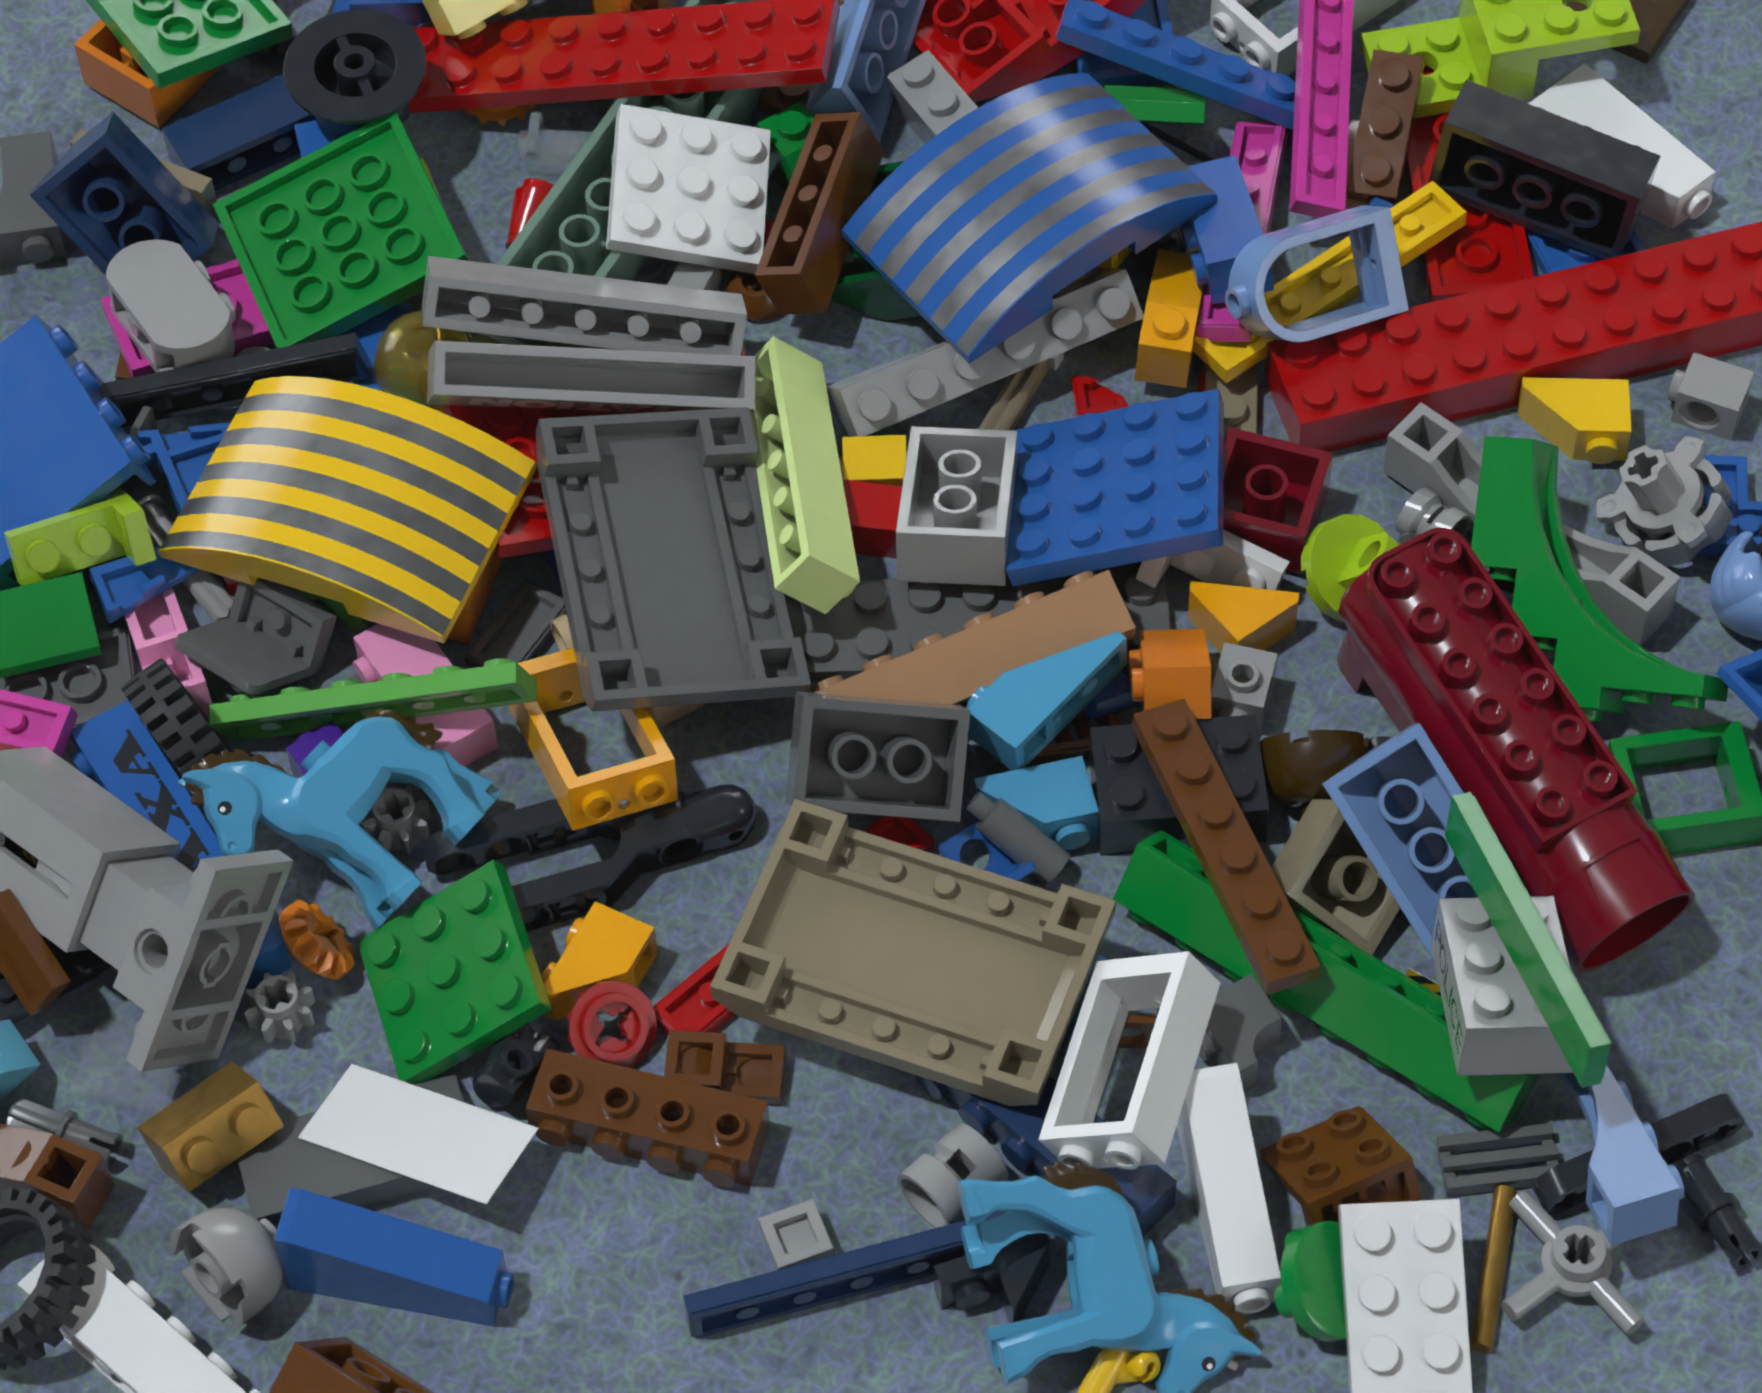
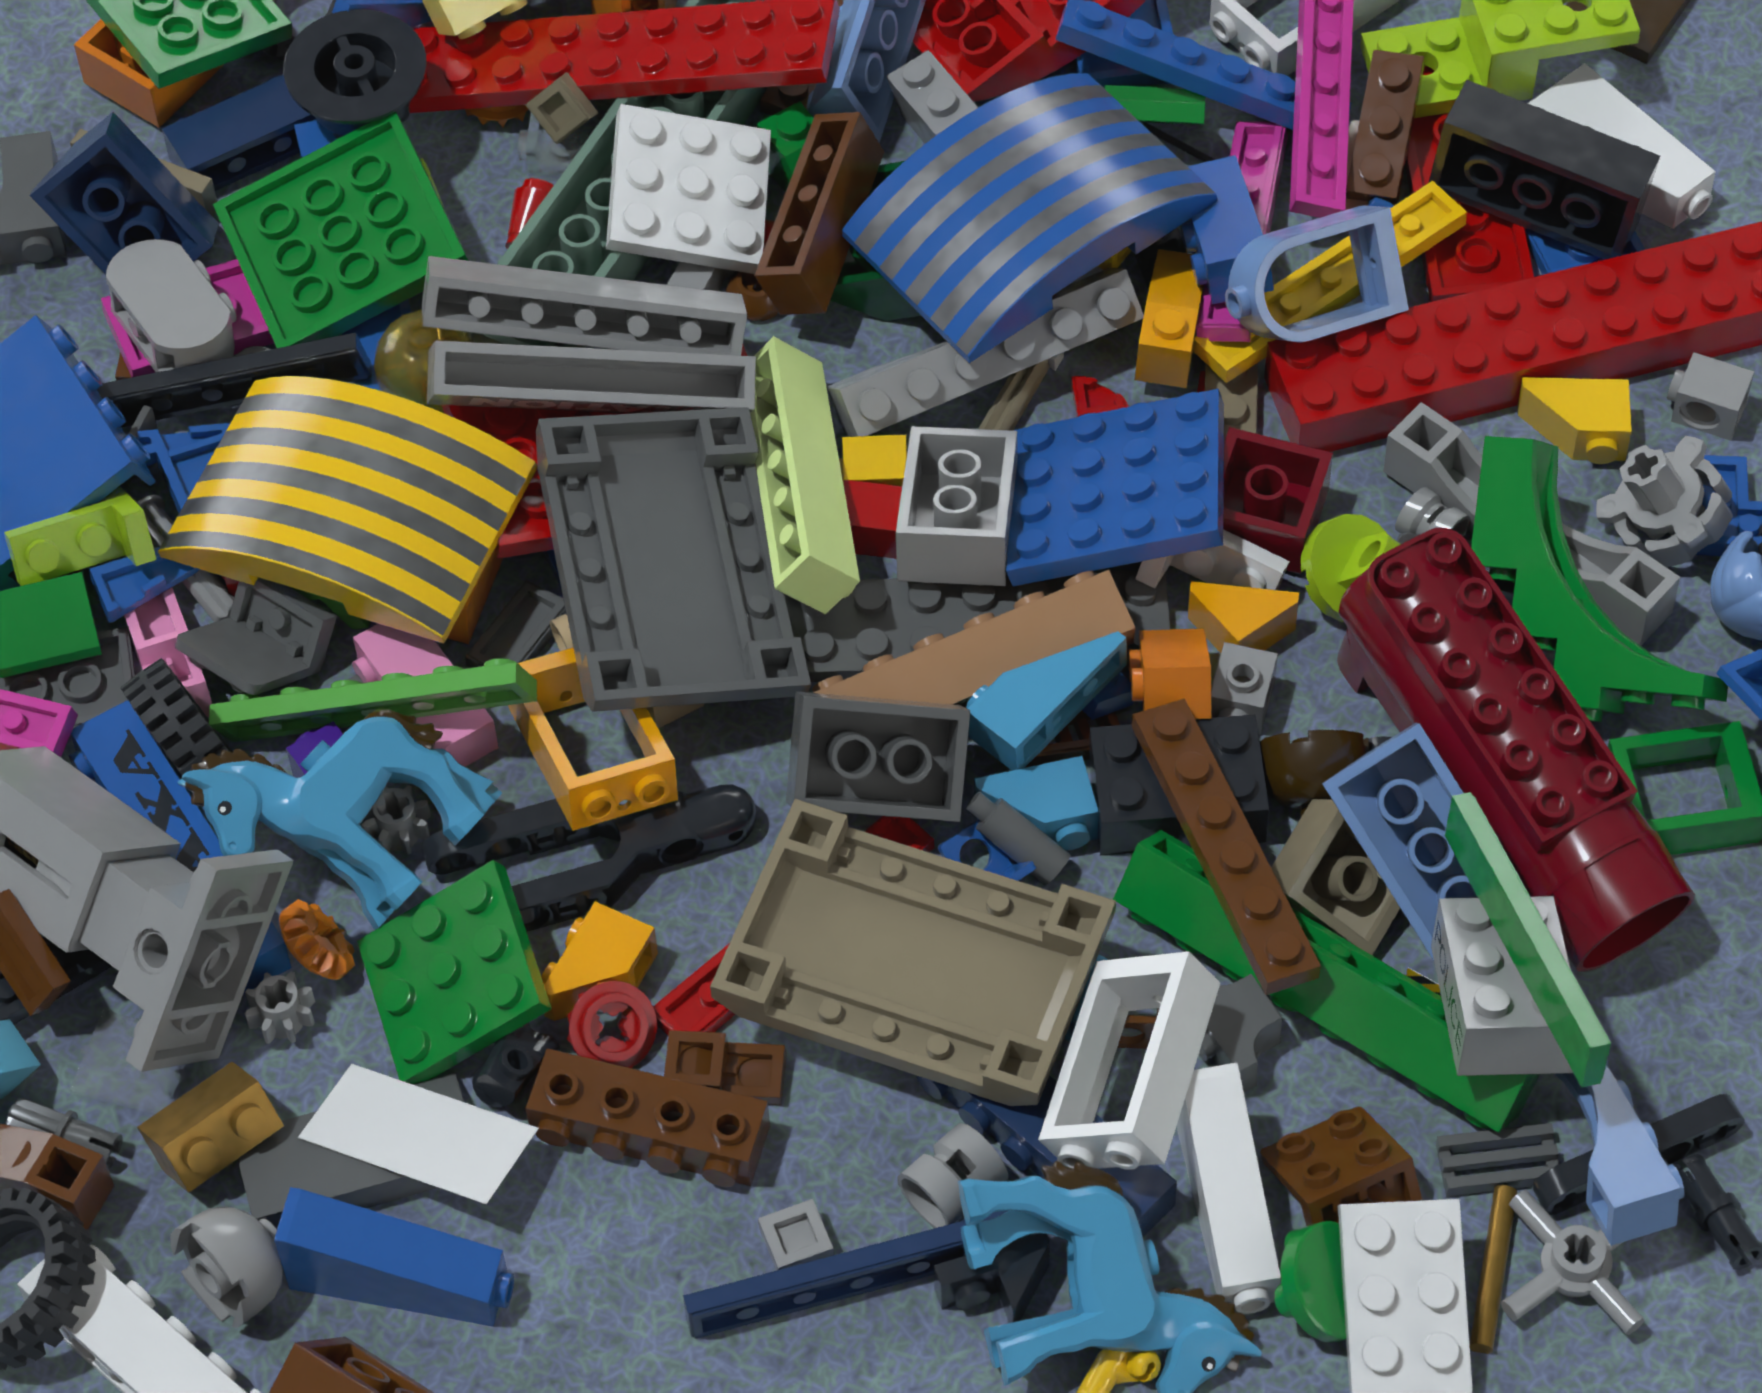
(561, 108): none -> dark tan tile

